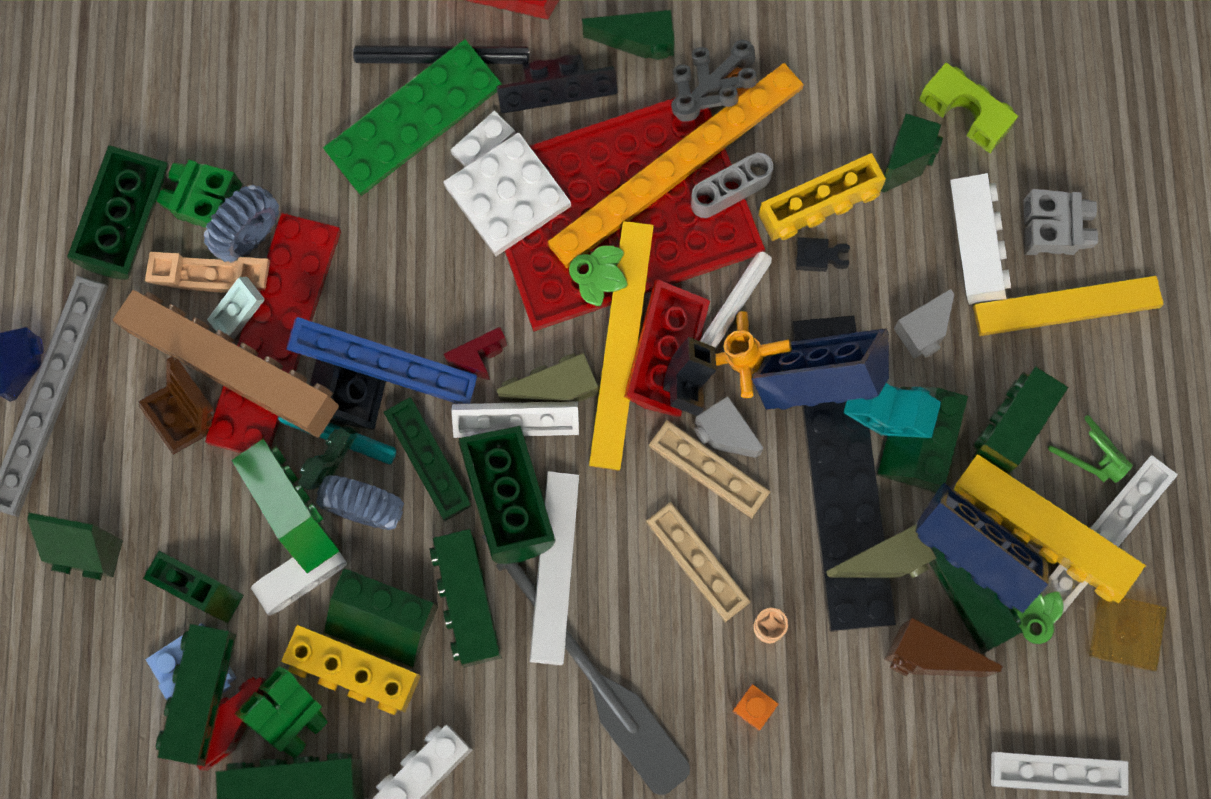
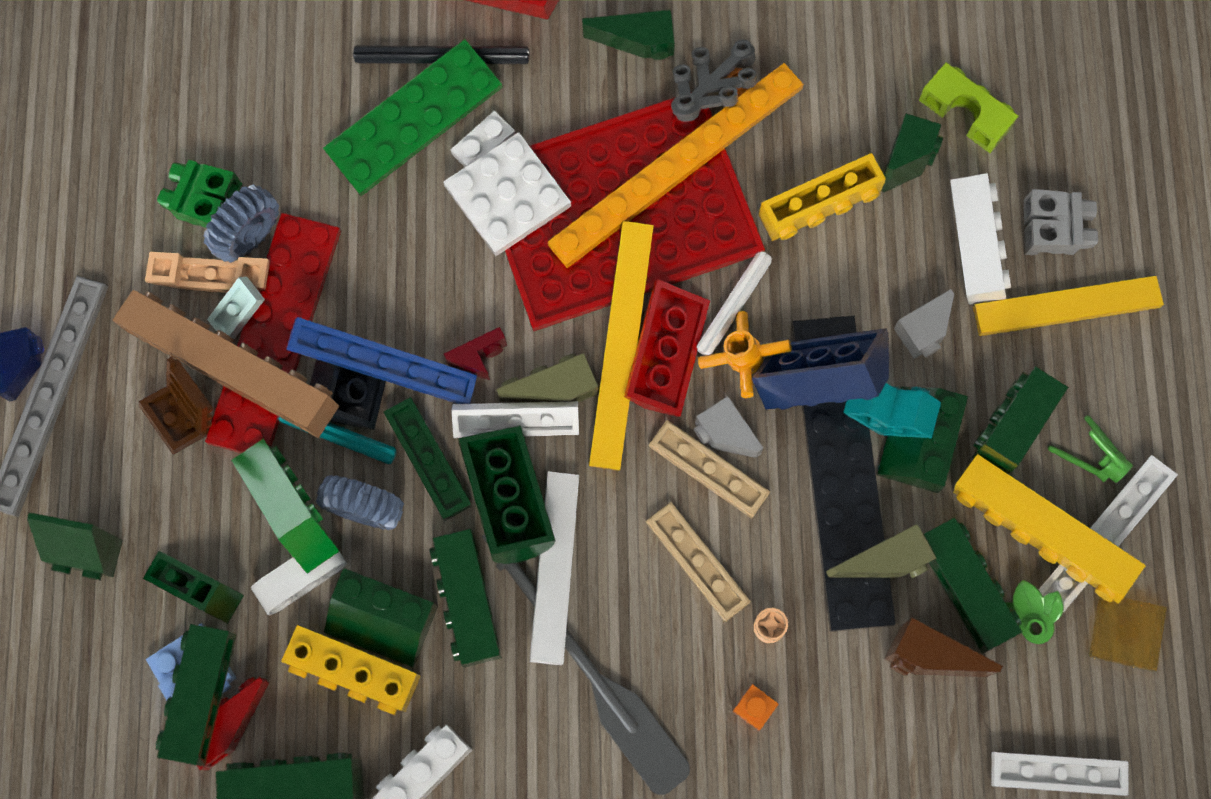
(117, 213): dark green brick -> none
(284, 718): green hips -> none
(320, 466): clear green plate -> none
(556, 83): black bracket -> none
(602, 273): bright green plate -> none
(687, 373): black brick -> none
(739, 173): light grey beam -> none
(815, 255): black plate -> none
(983, 549): dark blue slope -> none

